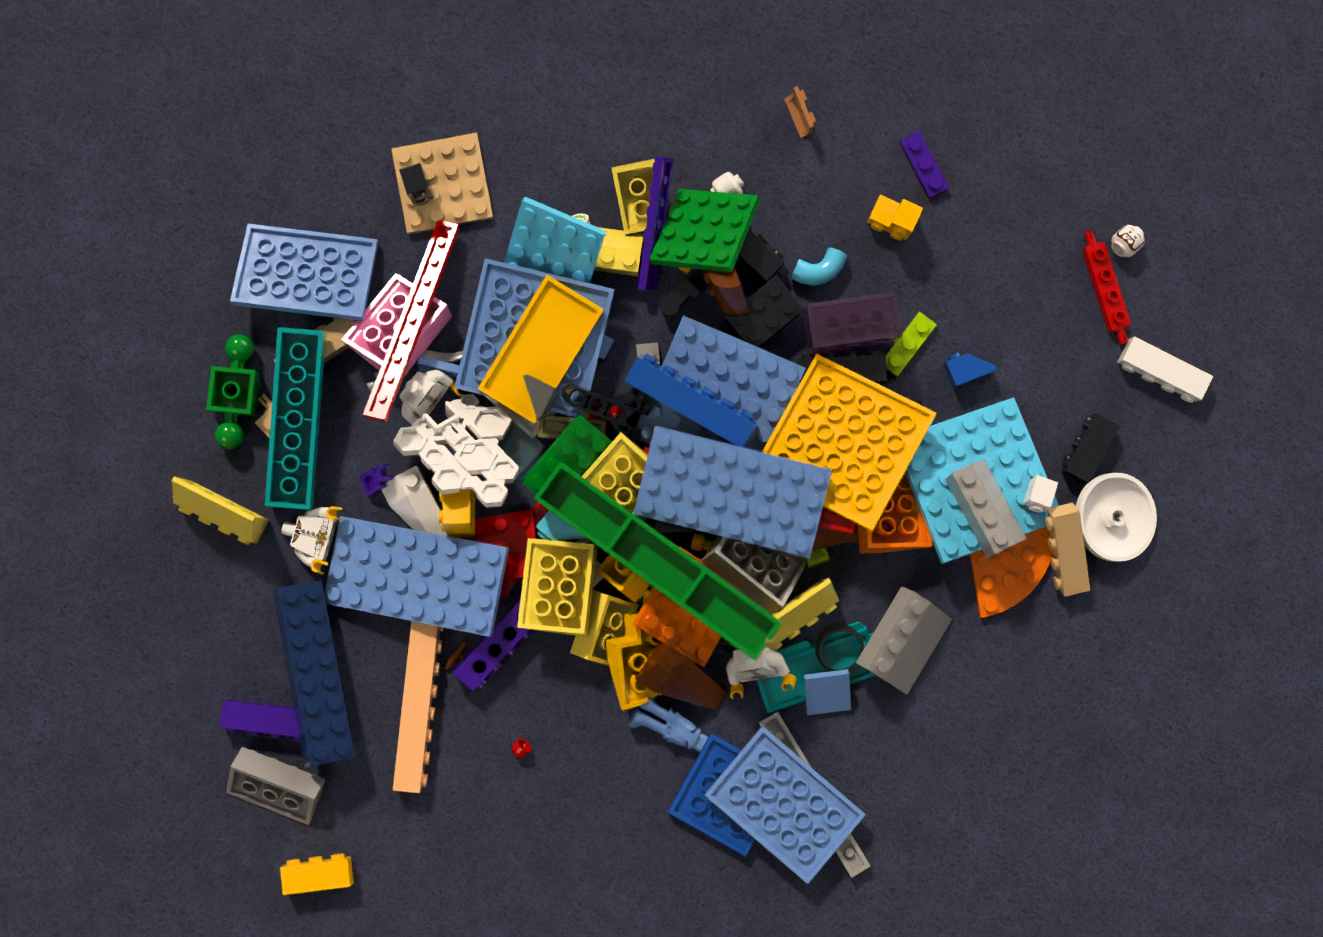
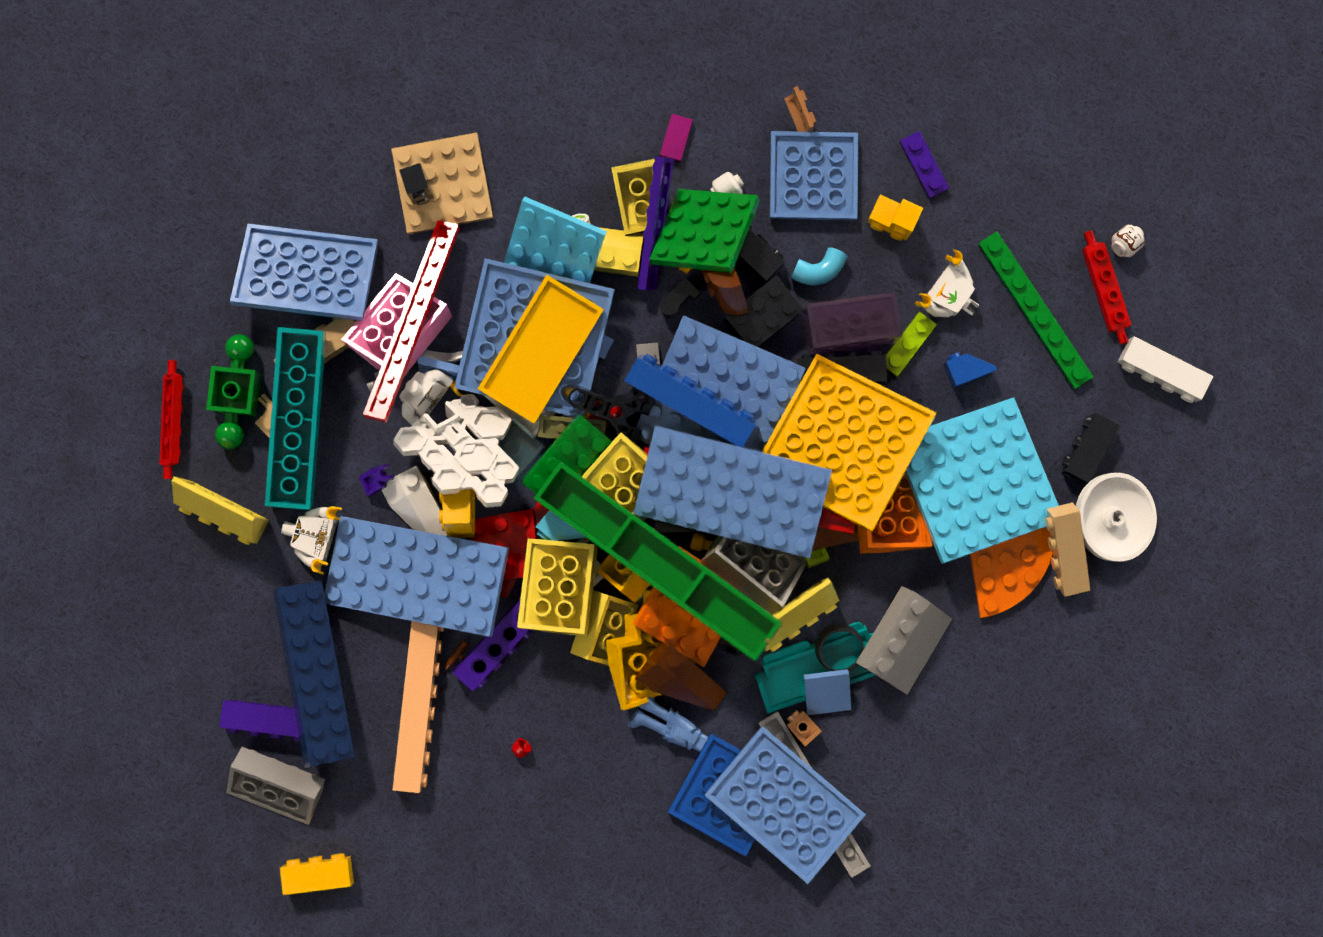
(171, 419): none -> red plate
(541, 395): dark grey slope -> none
(676, 137): none -> magenta tile
(745, 669): white torso -> none
(804, 736): none -> medium nougat brick
(813, 175): none -> medium blue plate
(950, 291): none -> white torso
(985, 508): light grey slope -> none
(1035, 310): none -> green plate
(1040, 494): white brick -> none

